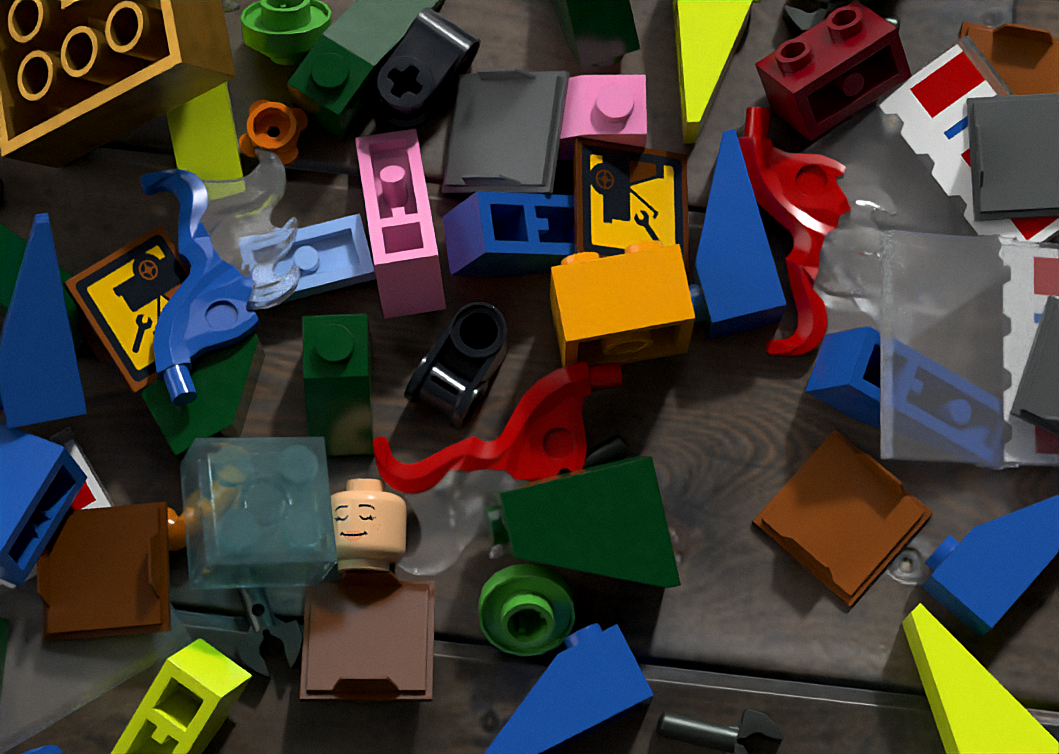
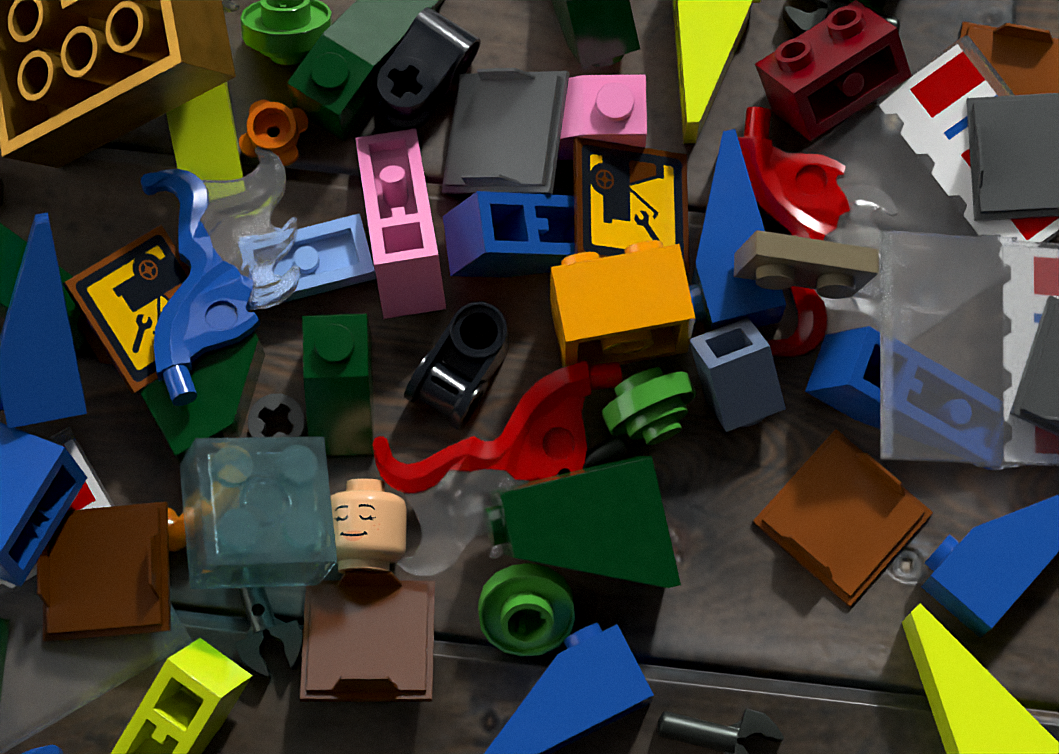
(274, 405): none -> dark grey bush
(650, 405): none -> bright green plate
(737, 374): none -> sand blue brick
(821, 265): none -> dark tan plate

